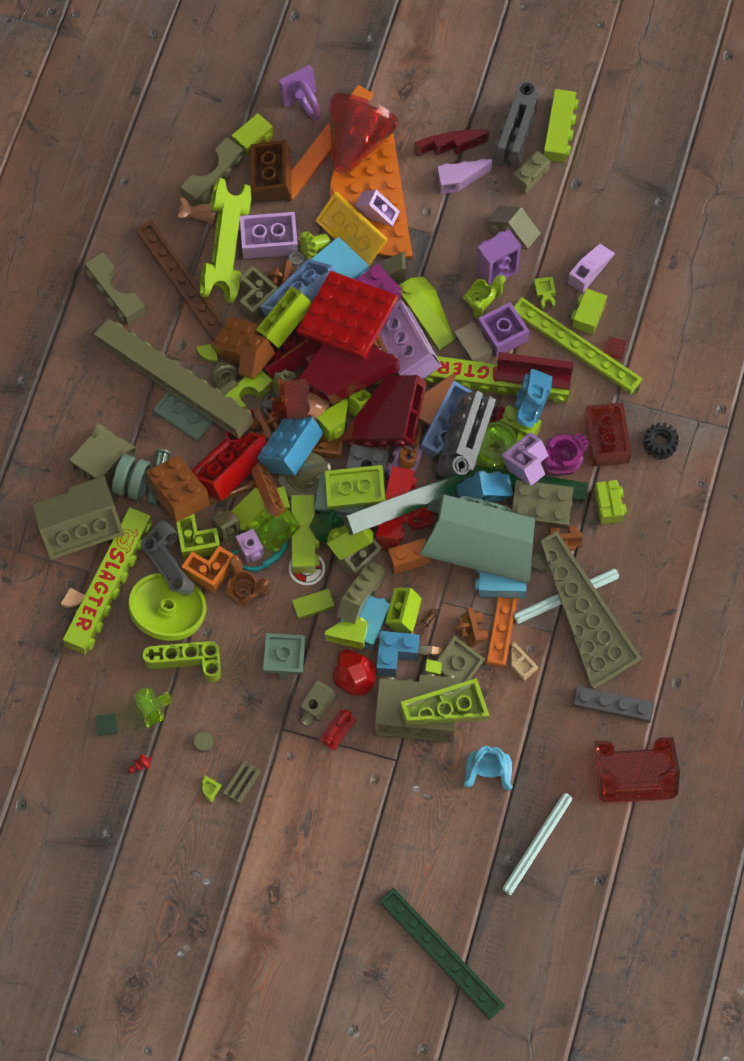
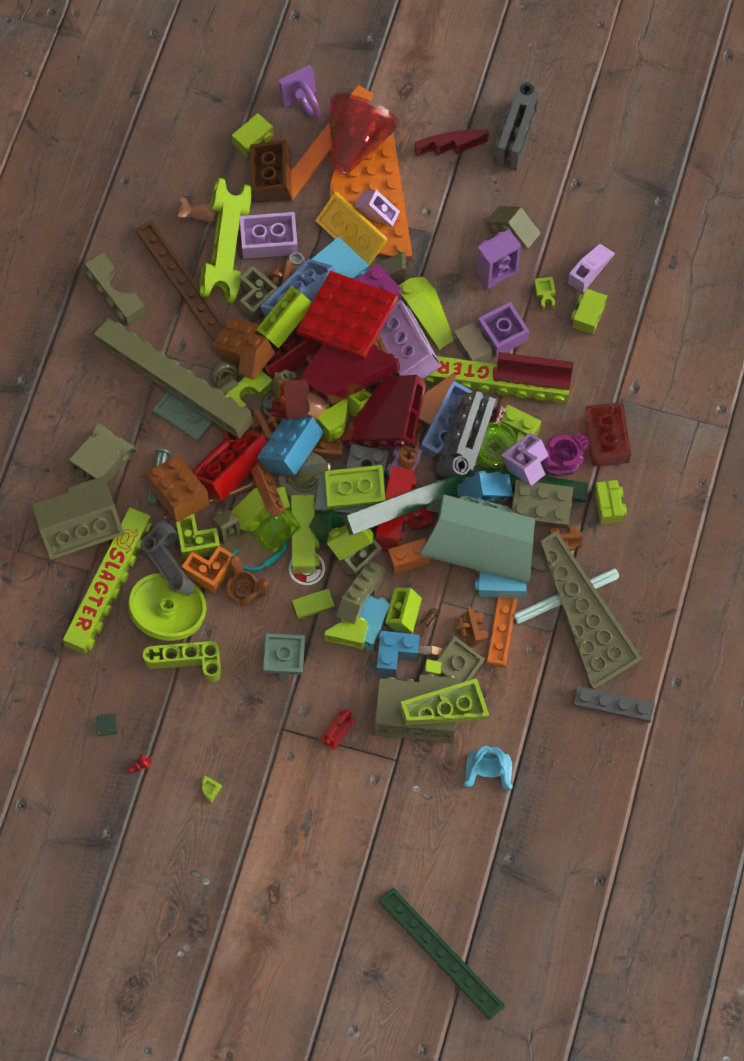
(72, 599): light nougat tile -> none
(131, 477): sand green wheel -> none
(150, 706): clear neon green brick -> none
(198, 188): olive arch -> none
(203, 741): olive tile -> none
(207, 353): lime tile -> none
(250, 546): lavender brick -> none
(251, 768): olive tile -> none
(311, 245): lime gear -> none
(318, 695): olive torso -> none
(354, 673): red helmet -> none
(458, 176): lavender slope -> none
(485, 294): lime hair -> none
(521, 663): tan tile -> none
(531, 172): olive brick -> none
(532, 397): dark azure brick -> none
(537, 844): light aqua axle -> none
(559, 125): lime brick -> none
(577, 346): lime tile -> none
(615, 347): clear red tile -> none
(637, 773): clear red windscreen -> none
(656, 449): black tyre -> none

